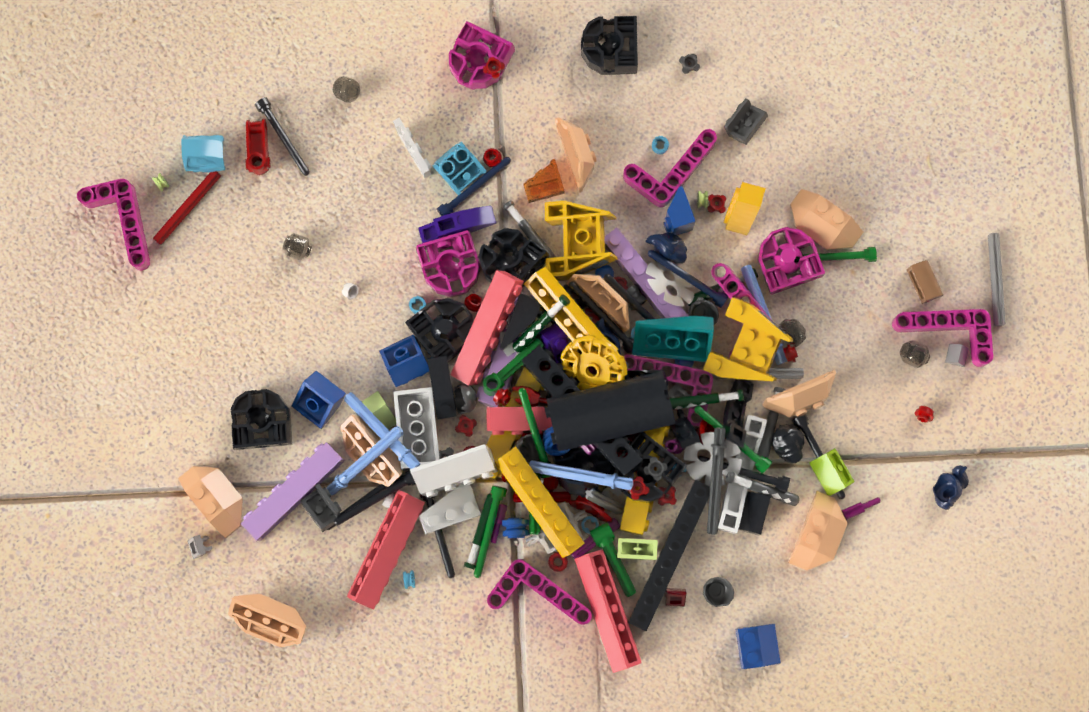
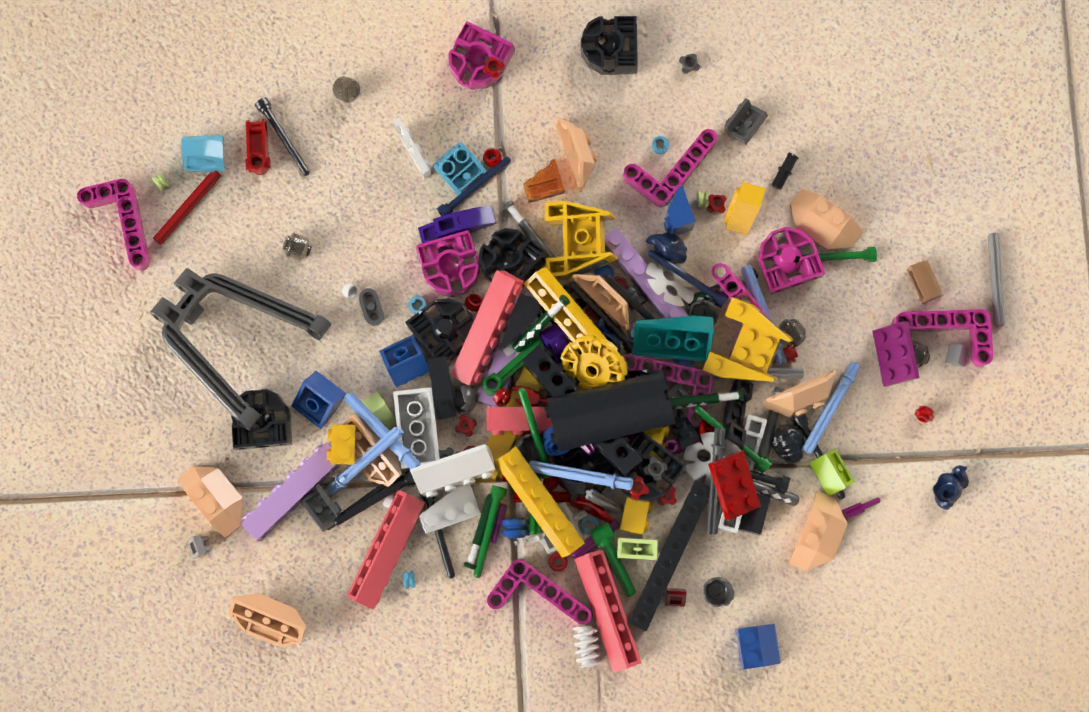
(189, 310): none -> dark grey piece
(342, 444): none -> yellow bracket
(372, 307): none -> dark grey plate
(586, 646): none -> white piece
(734, 485): none -> red plate
(784, 171): none -> black axle
(845, 382): none -> light blue axle
(895, 354): none -> magenta plate

